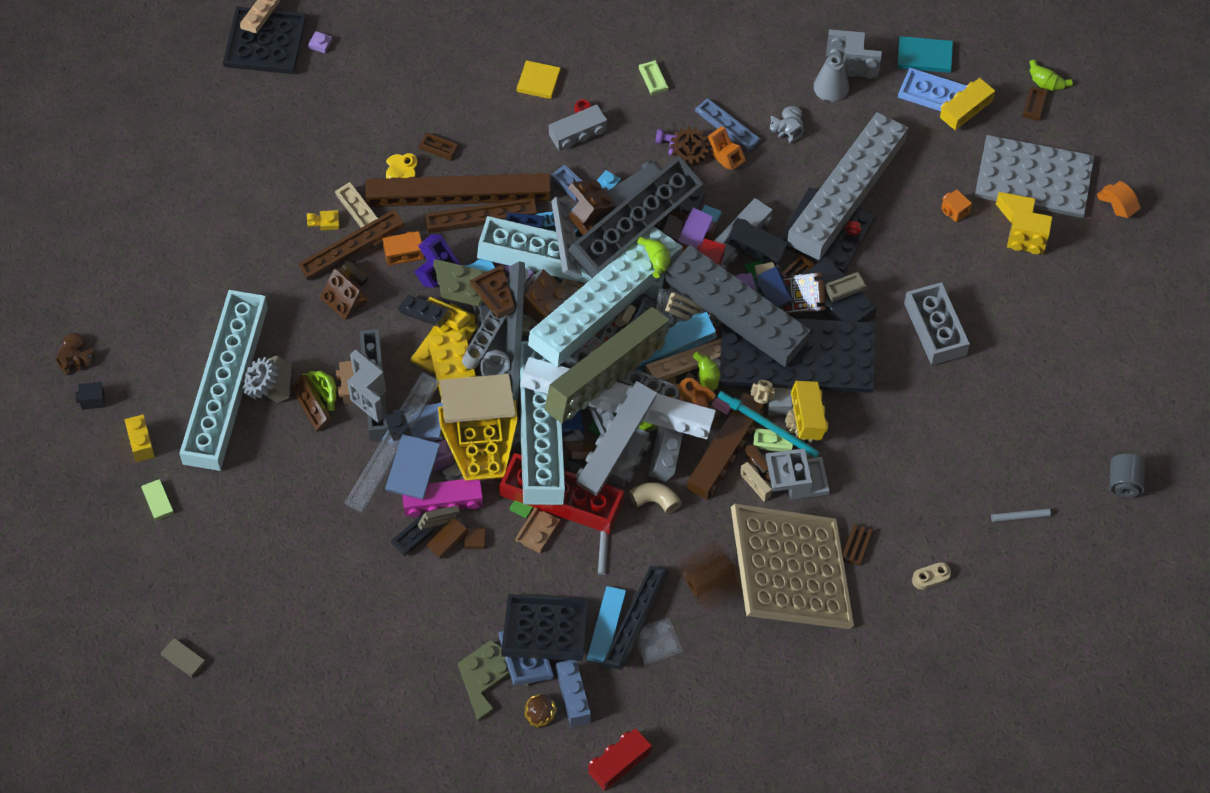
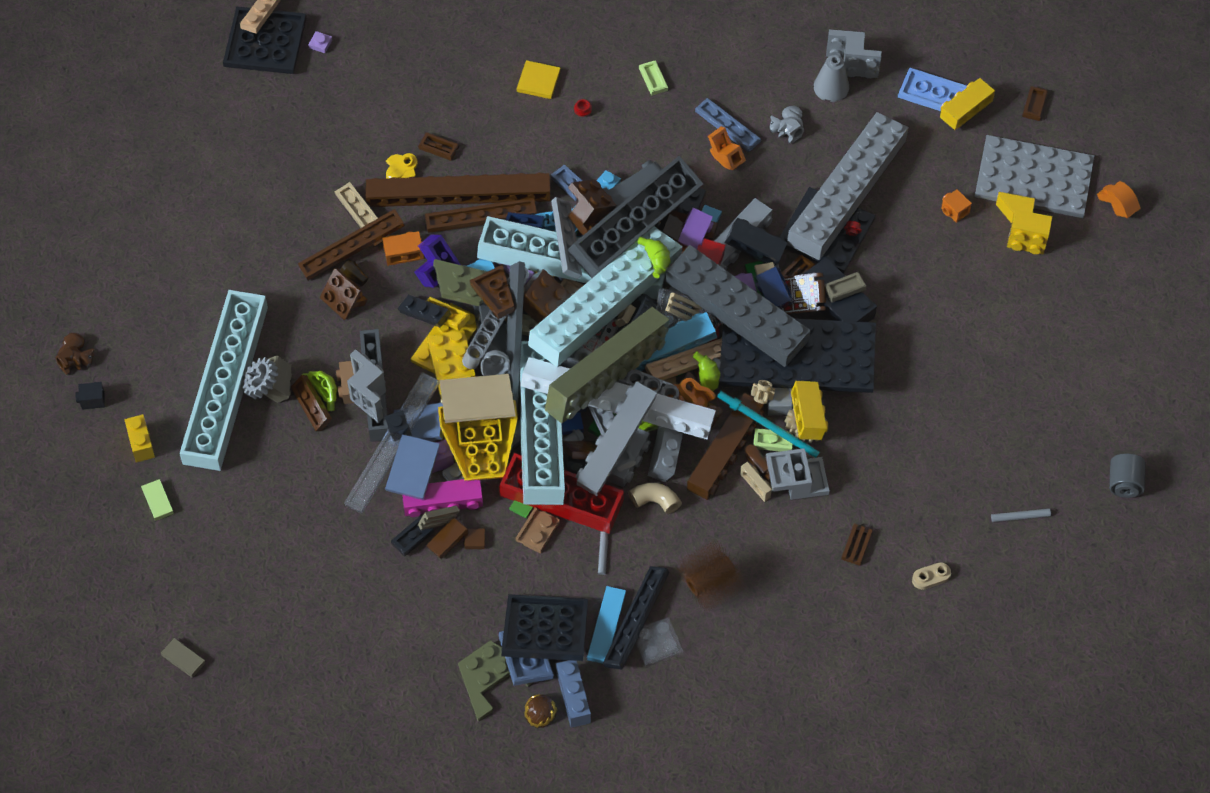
(327, 220): yellow plate -> none
(578, 127): light grey brick -> none
(619, 759): red brick -> none
(661, 136): medium lavender piece -> none
(696, 145): reddish brown gear -> none
(722, 406): bright pink tile -> none
(791, 567): tan plate -> none
(925, 54): teal tile -> none
(936, 323): light grey brick -> none
(1046, 78): lime piece -> none

